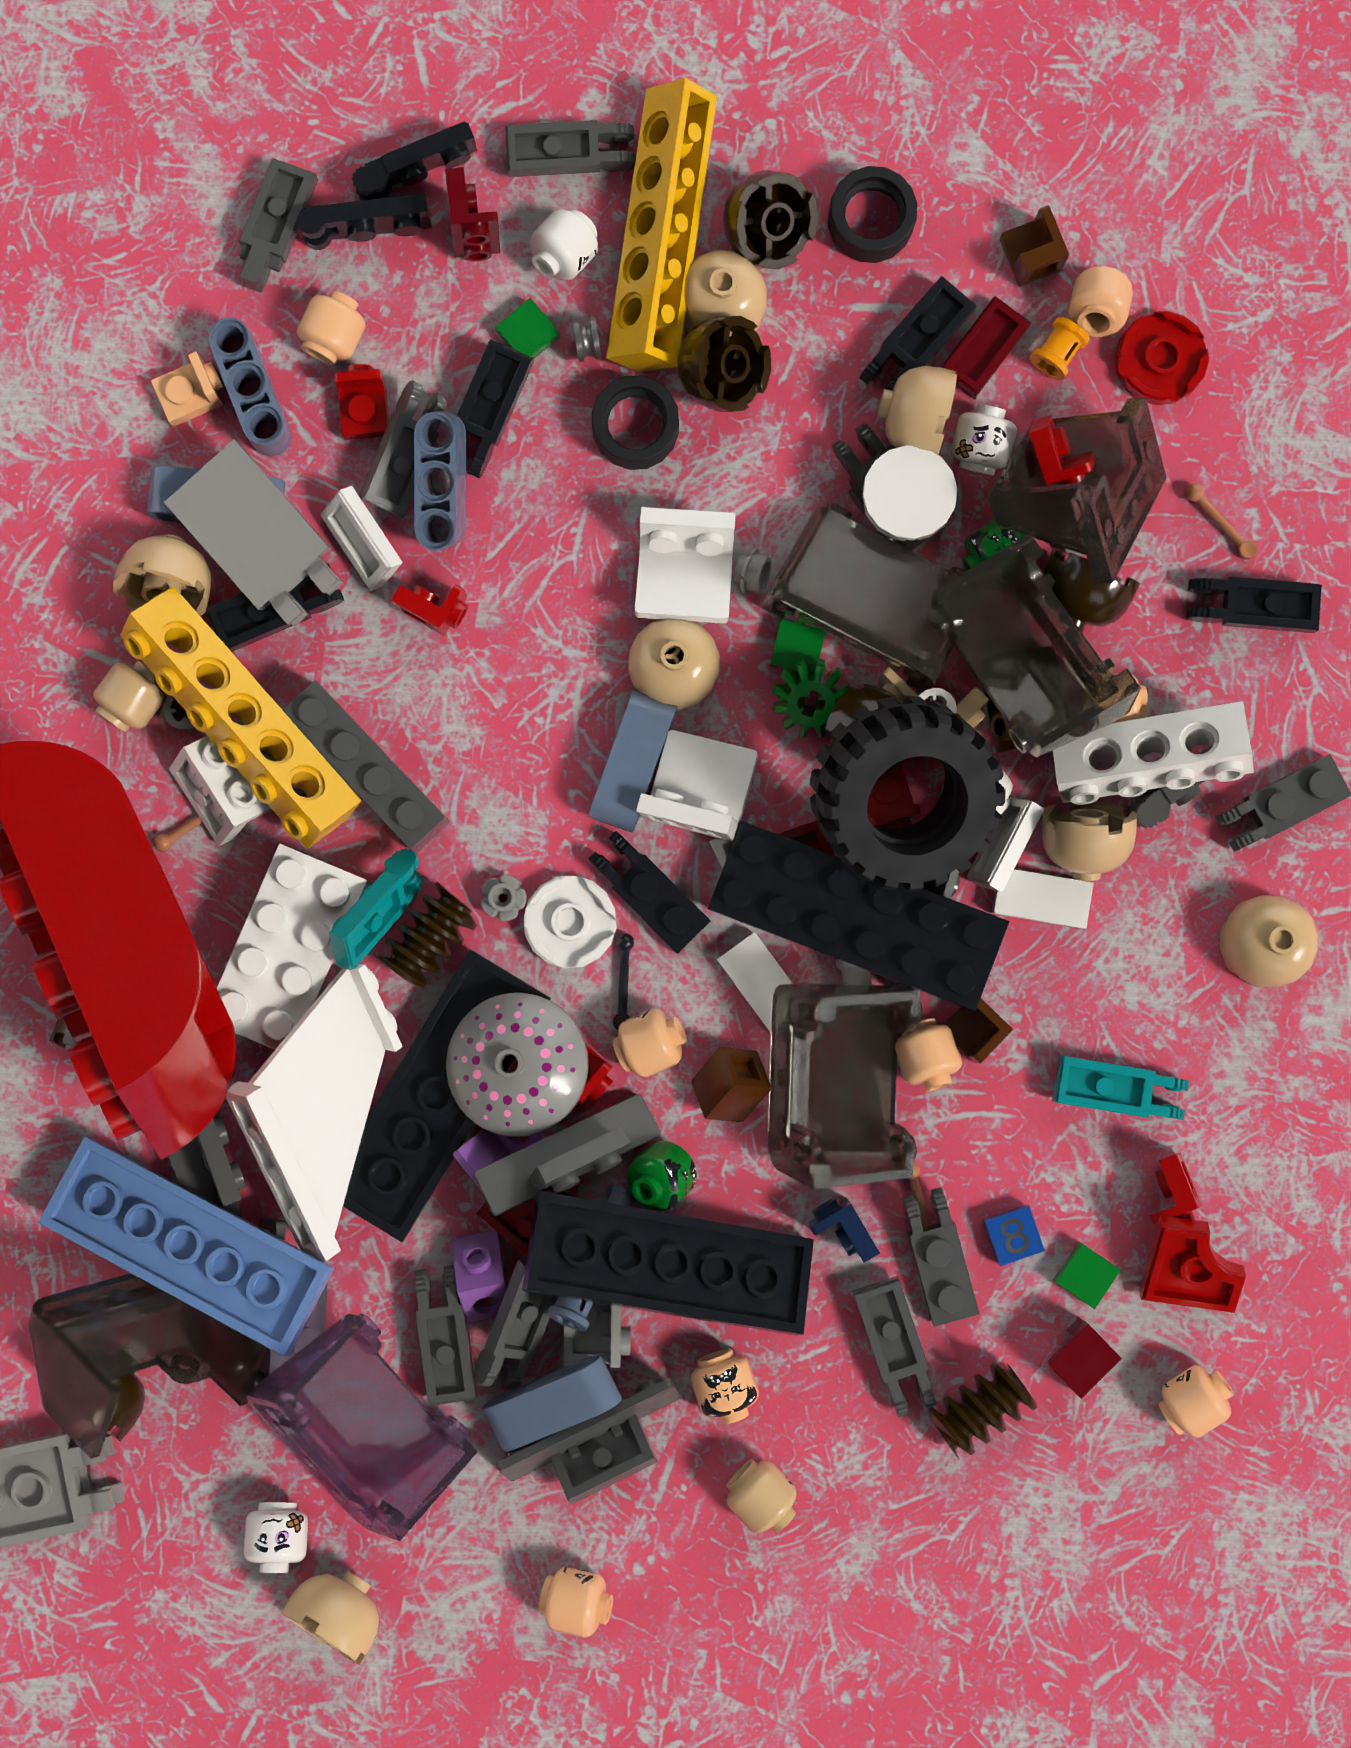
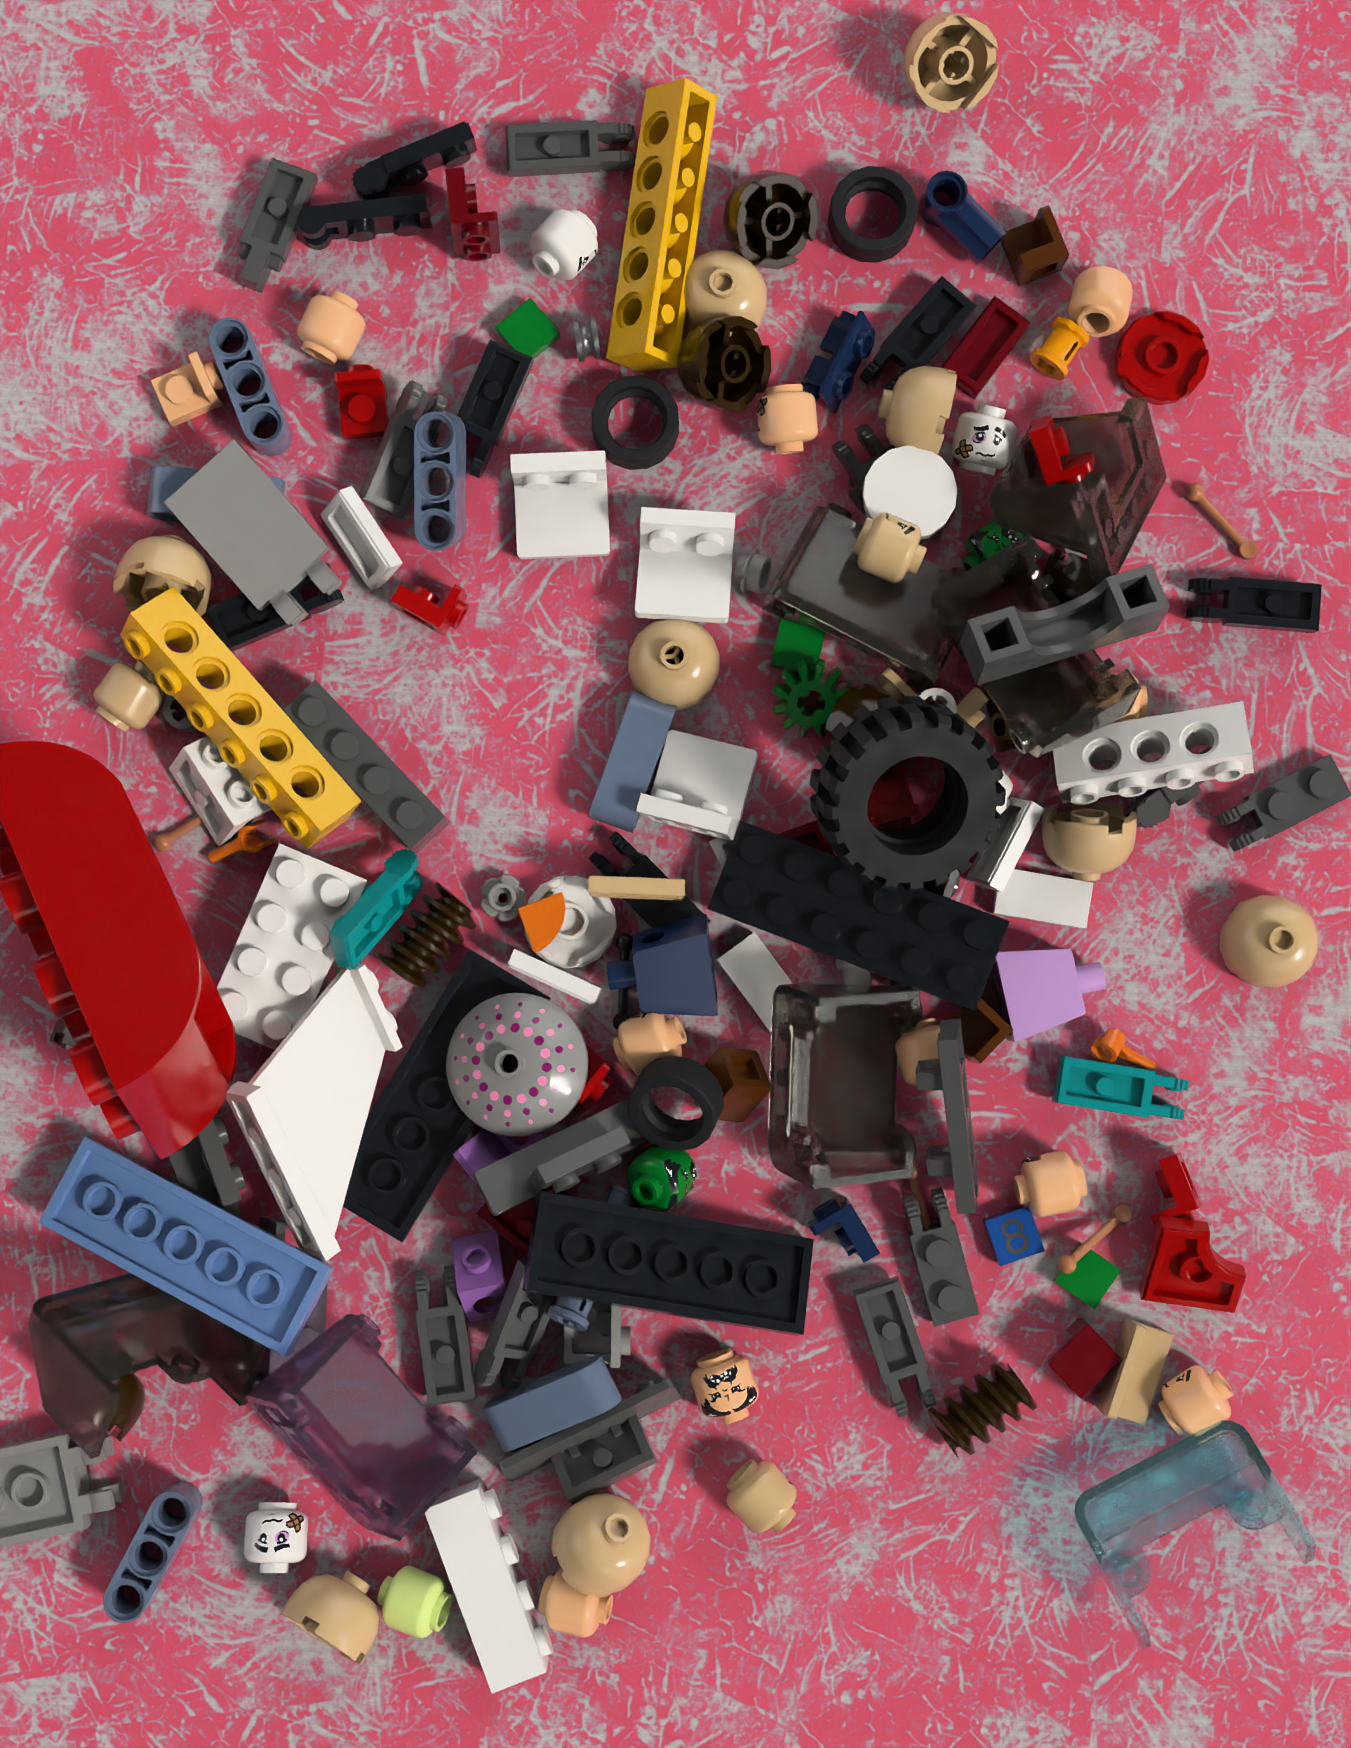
(136, 1567): none -> sand blue beam
(246, 840): none -> orange hand
(415, 1602): none -> yellowish green head
(488, 1585): none -> white brick
(543, 920): none -> orange tile
(554, 977): none -> white tile
(561, 504): none -> white bracket
(601, 1544): none -> tan cylinder
(636, 888): none -> tan tile
(662, 1128): none -> black tyre
(670, 969): none -> dark blue torso
(786, 418): none -> light nougat head
(850, 341): none -> dark blue hinge
(889, 547): none -> tan head
(951, 61): none -> tan cylinder
(958, 1156): none -> dark grey hinge
(964, 220): none -> dark blue piece
(1042, 989): none -> lavender torso
(1050, 1183): none -> light nougat head
(1109, 613): none -> dark grey arch
(1112, 1045): none -> orange hand
(1119, 1215): none -> nougat hinge
(1134, 1379): none -> tan panel
(1170, 1491): none -> clear light blue windscreen

